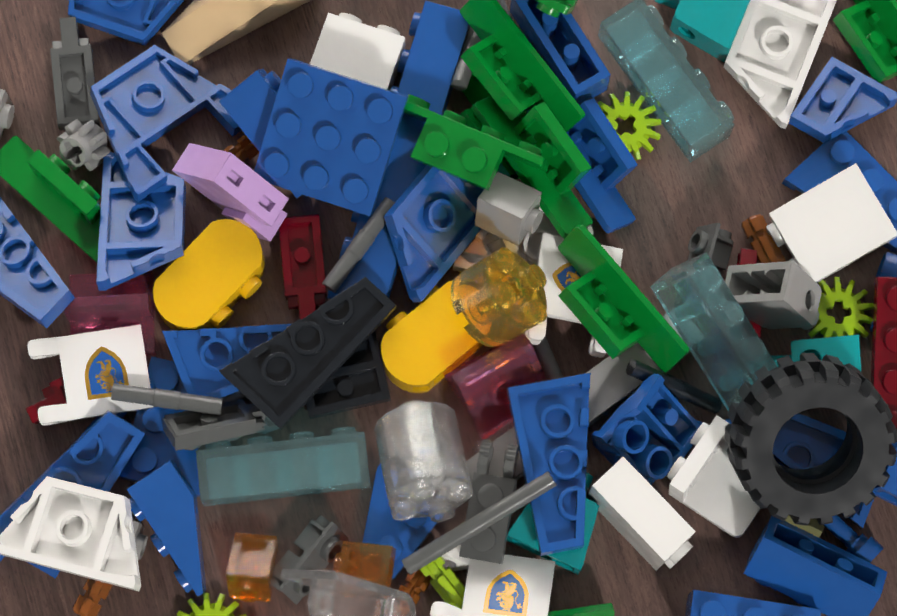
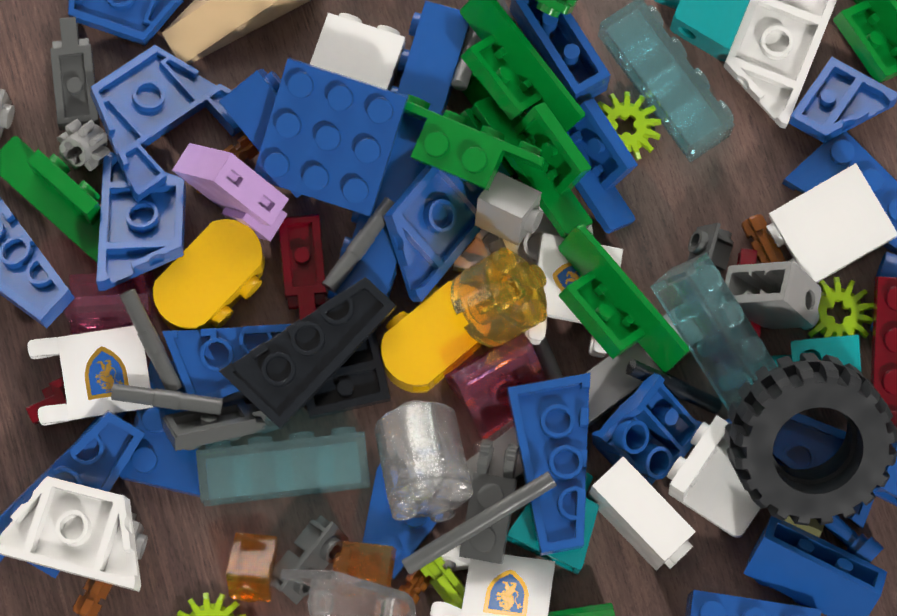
(150, 340): none -> dark grey piece
(173, 514): blue slope -> none

